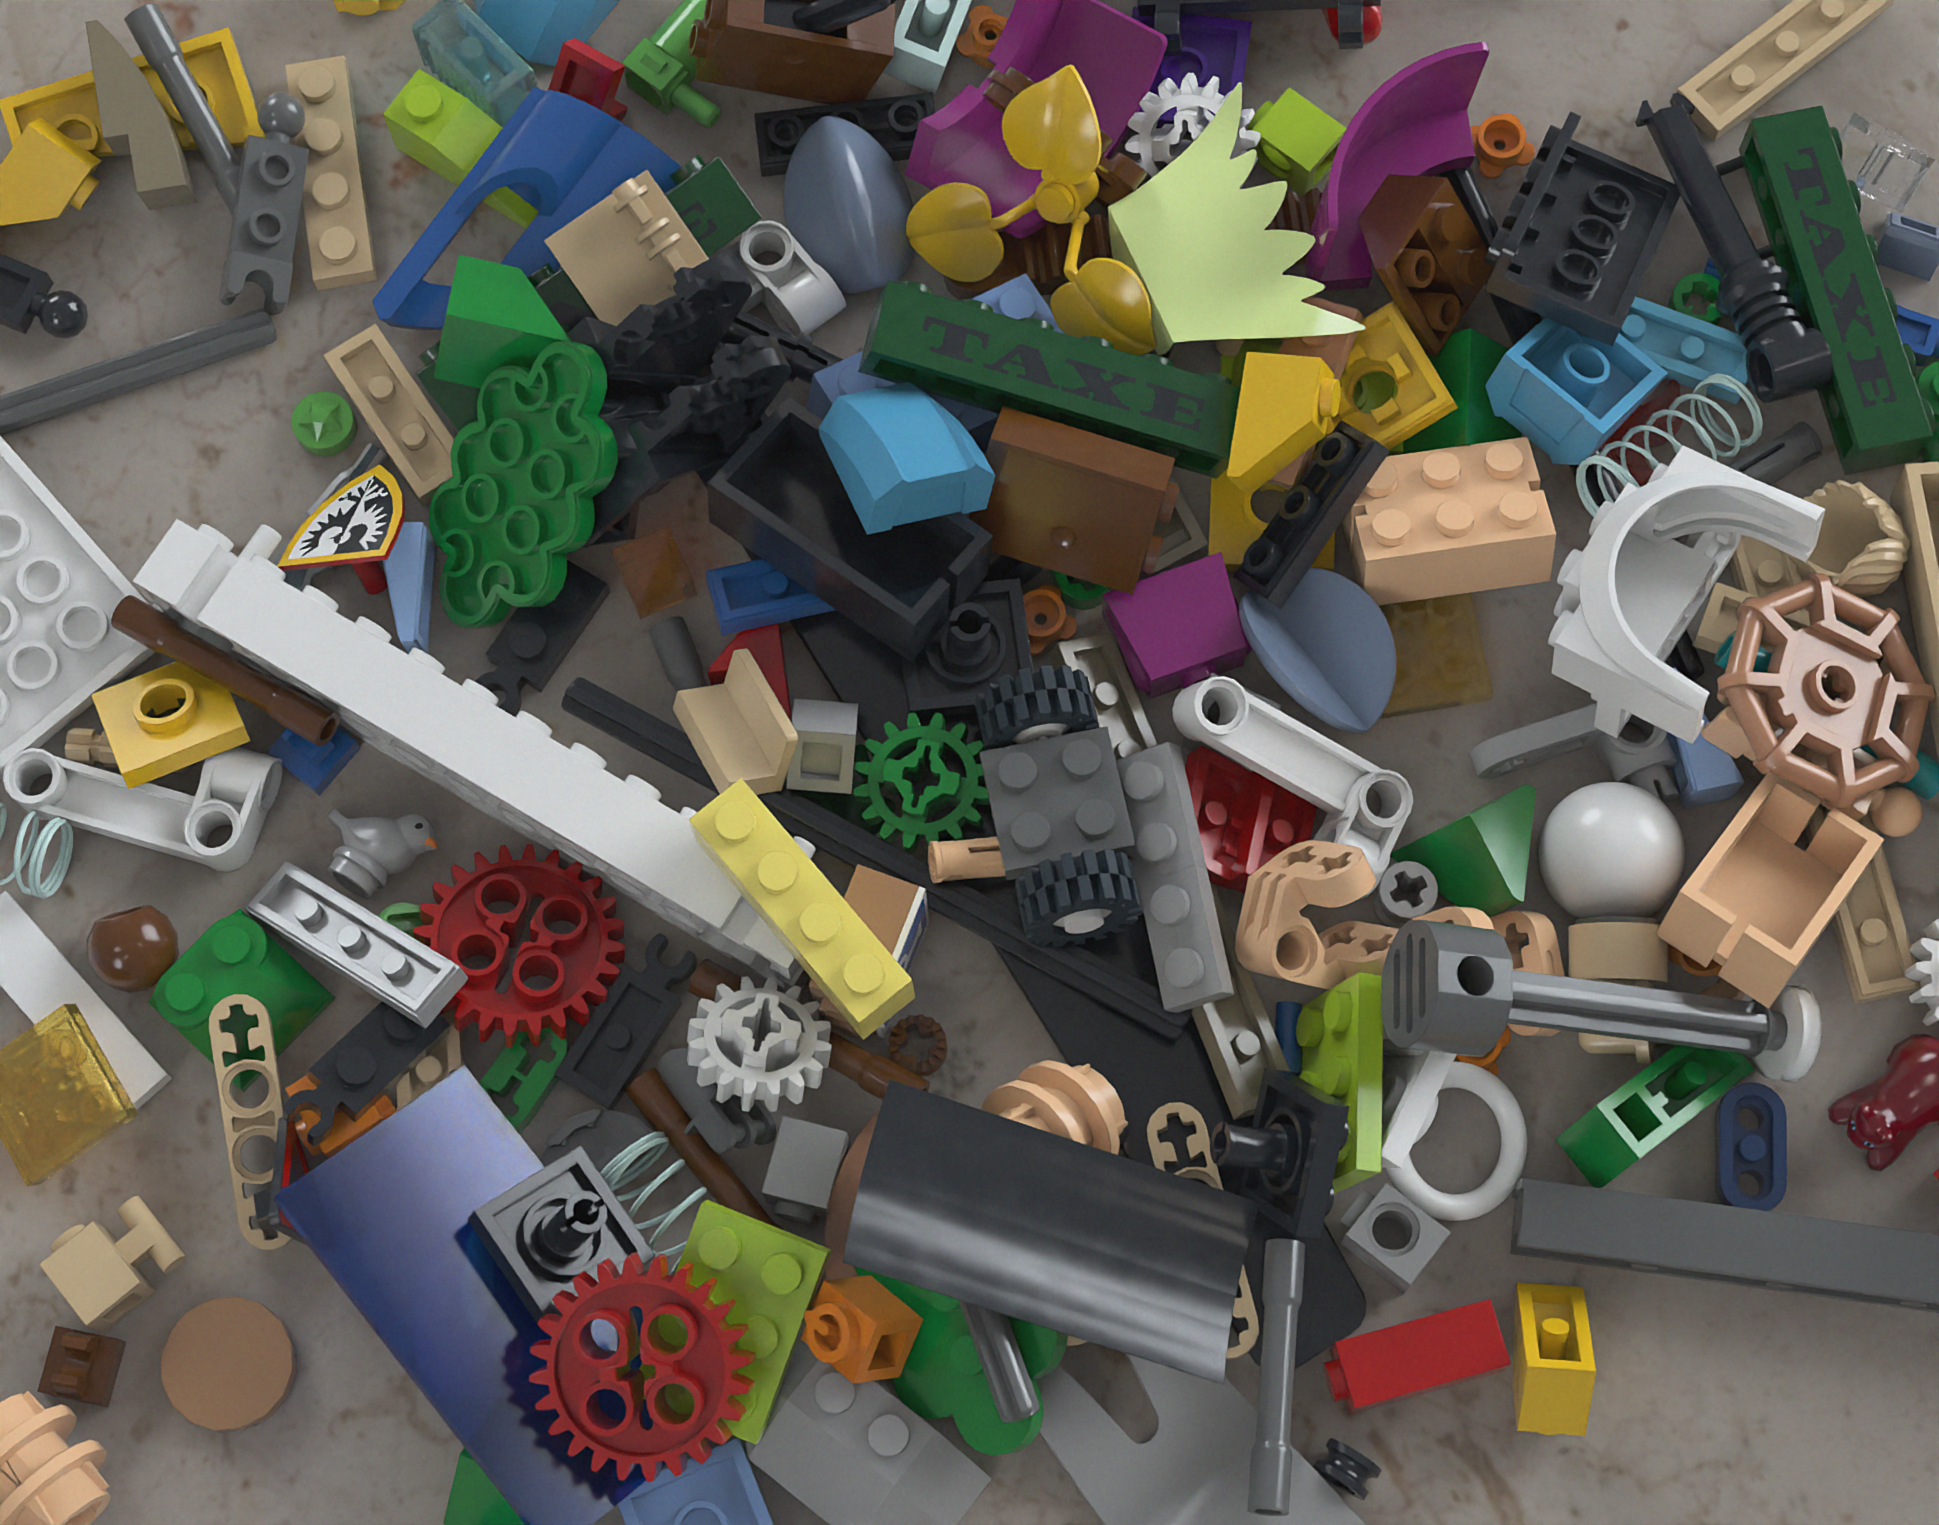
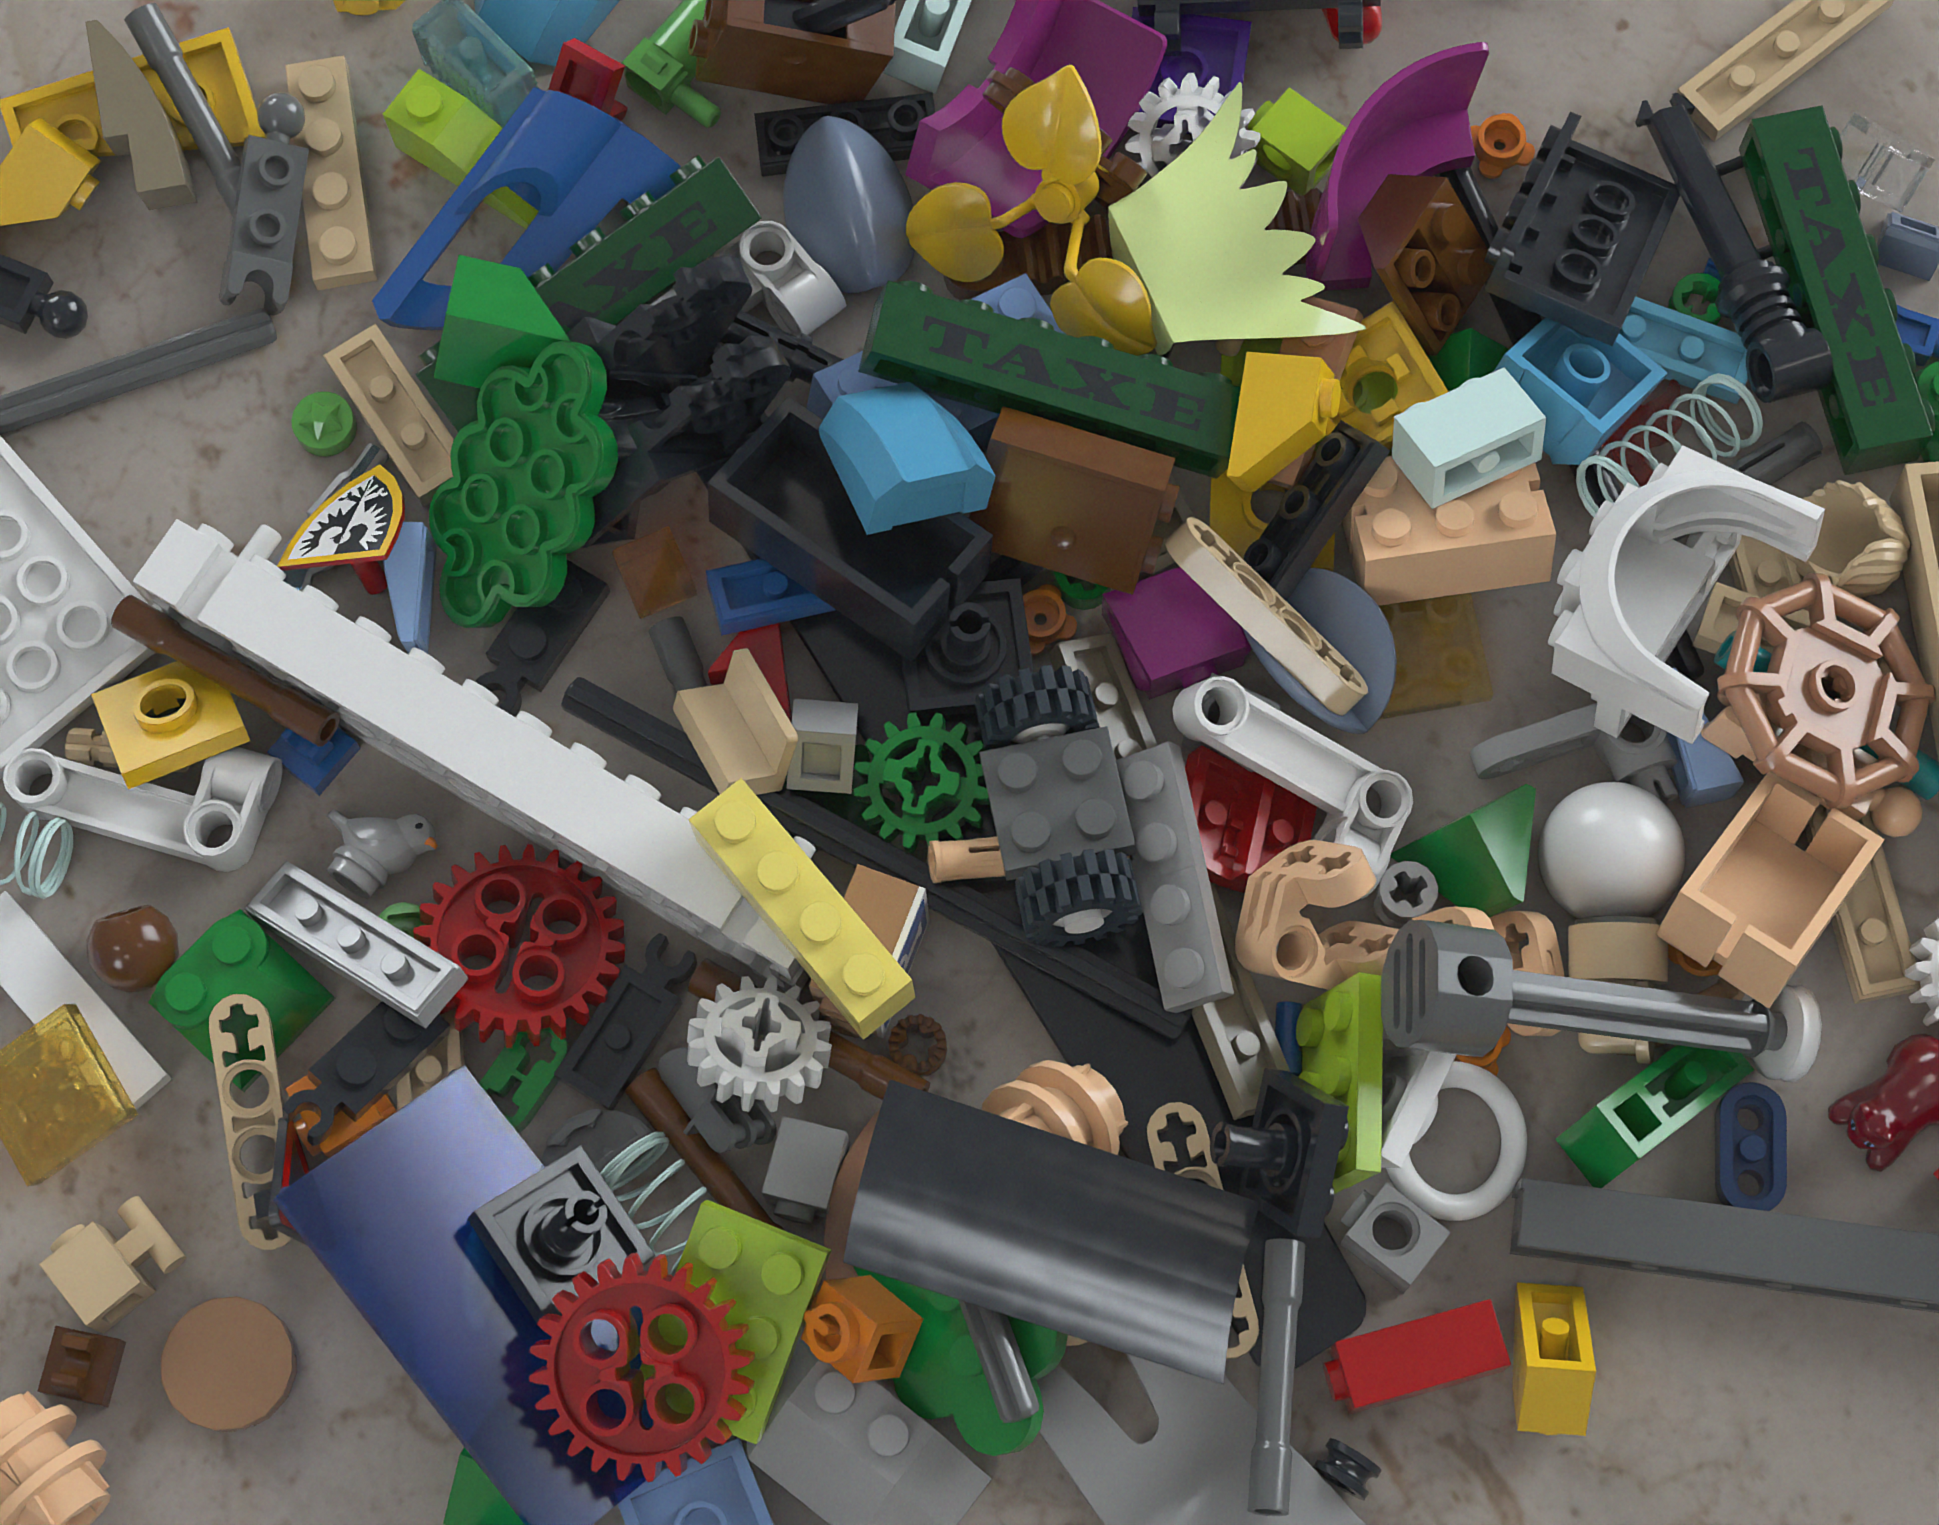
(626, 249): tan hinge -> none
(973, 42): orange plate -> none
(1266, 616): none -> tan beam
(1468, 437): none -> light aqua brick

